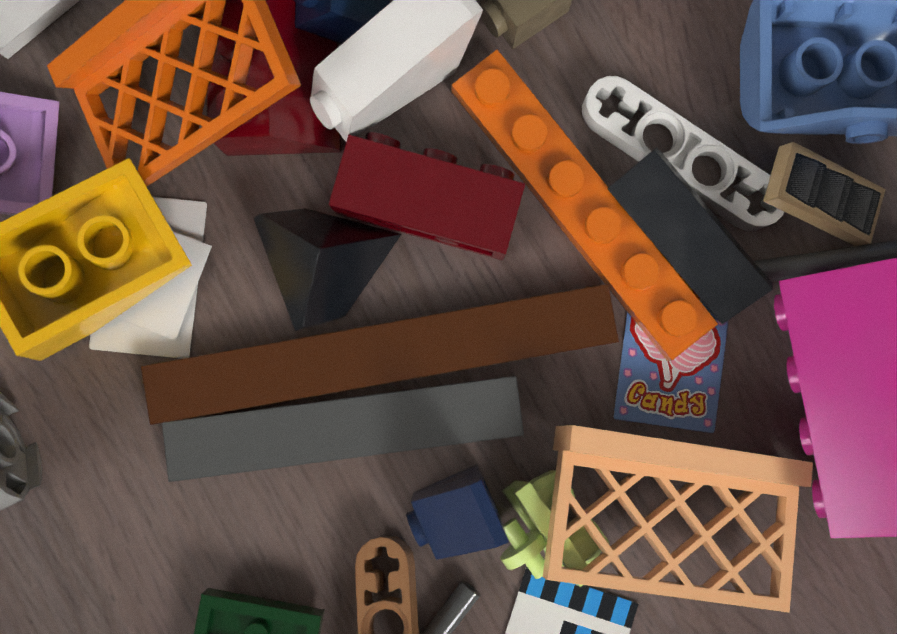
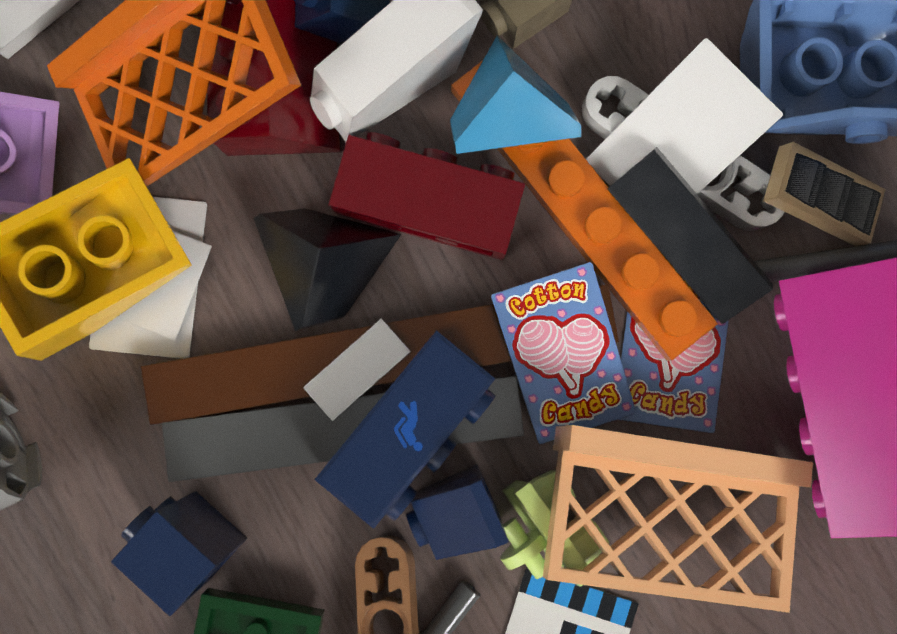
(176, 549): none -> dark blue brick
(356, 369): none -> white sticker
(407, 431): none -> dark blue brick
(509, 106): none -> dark azure slope
(564, 351): none -> sticker
(695, 117): none -> white sticker

